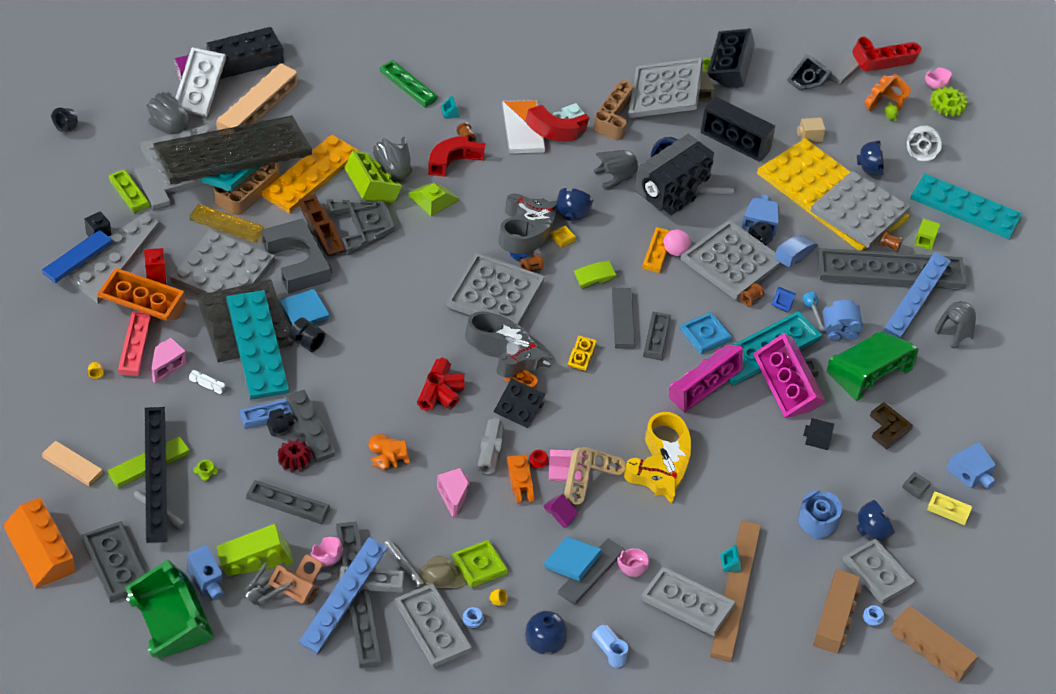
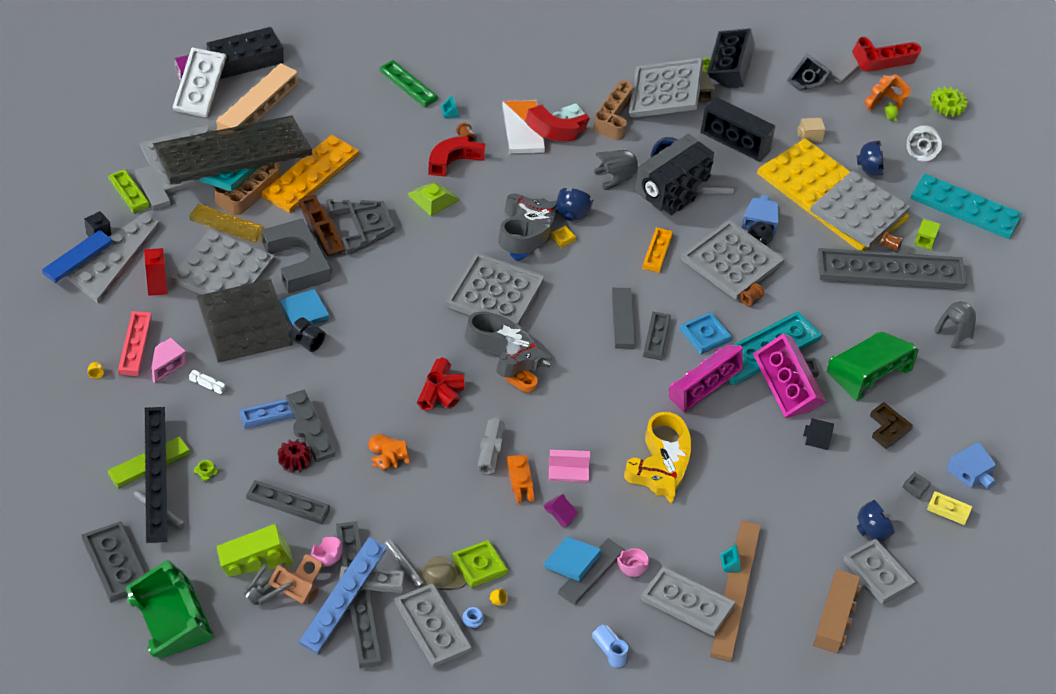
(39, 543): orange slope -> none
(64, 119): black piece -> none
(72, 463): light nougat tile -> none
(143, 295): orange slope -> none
(167, 113): dark grey hair -> none
(205, 572): medium blue torso -> none
(257, 344): teal plate -> none
(279, 423): black piece -> none
(370, 179): lime wedge -> none
(393, 158): dark grey hair -> none
(453, 489): bright pink slope -> none
(519, 403): black hinge -> none
(532, 263): dark orange bush -> none
(538, 459): red plate -> none
(546, 632): dark blue cylinder -> none
(582, 353): yellow slope -> none
(588, 463): tan beam -> none
(595, 272): lime slope -> none
(677, 242): bright pink hair -> none
(783, 299): blue tile -> none
(794, 250): medium blue slope -> none
(811, 300): hinge -> none
(819, 514): medium blue brick -> none
(843, 320): medium blue brick -> none
(876, 612): light blue plate -> none
(917, 295): medium blue plate -> none
(934, 644): medium nougat brick -> none
(938, 78): bright pink hair -> none

